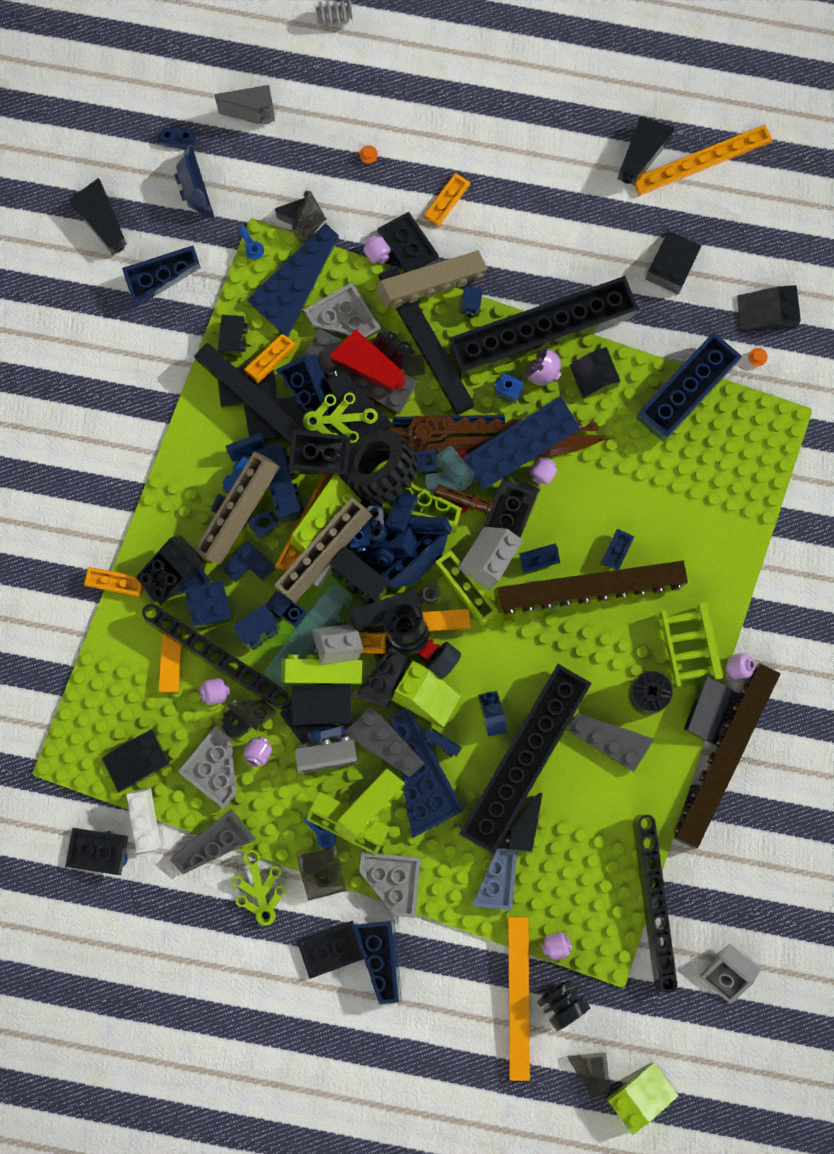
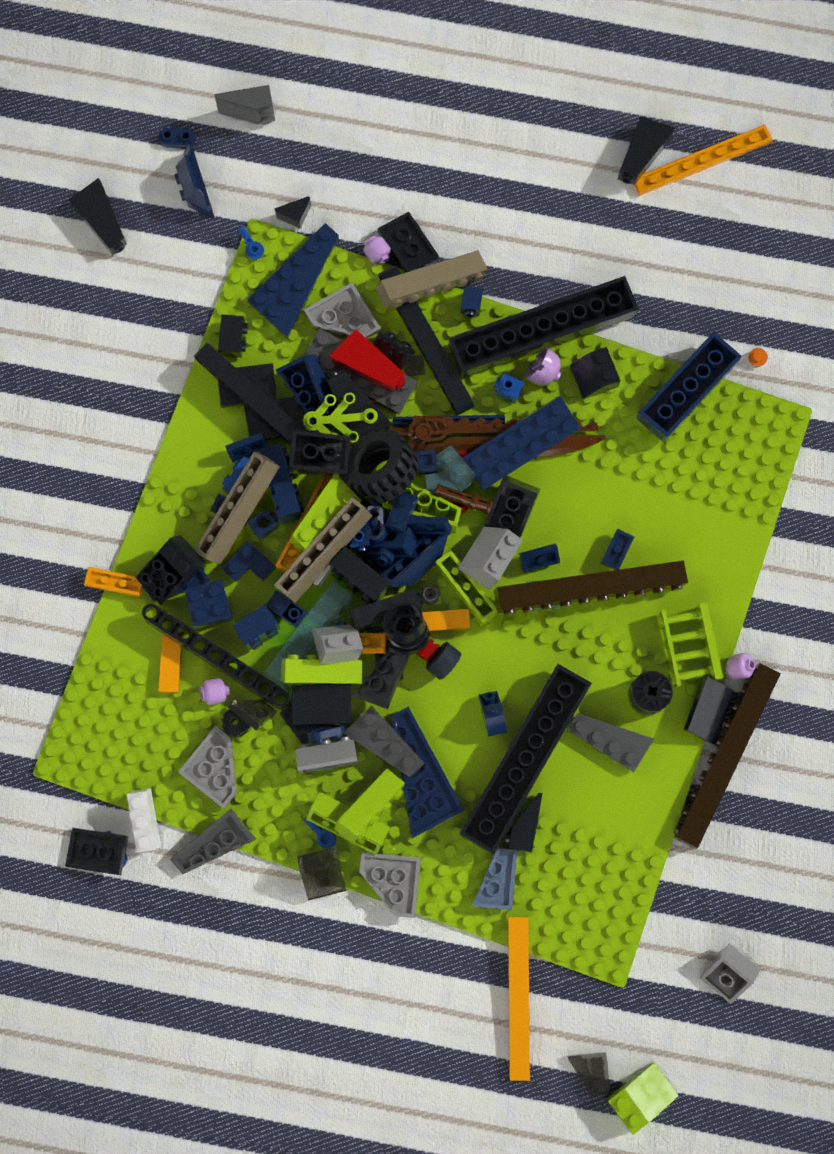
(136, 761): black slope -> none
(159, 273): dark blue wedge -> none
(257, 751): lavender head -> none
(259, 890): lime plant -> none
(270, 358): light orange tile -> none
(308, 218): clear smoke wing -> none
(330, 950): black tile -> none
(333, 12): light grey piece -> none
(368, 154): orange plate -> none
(381, 959): dark blue wedge -> none
(426, 695): lime slope -> none
(446, 200): light orange tile -> none
(449, 746): dark blue plate -> none
(542, 471): lavender head -> none
(557, 946): lavender head -> none
(563, 1004): black wheel -> none
(661, 910): black beam -> none
(673, 262): black slope -> none
(769, 309): black slope -> none

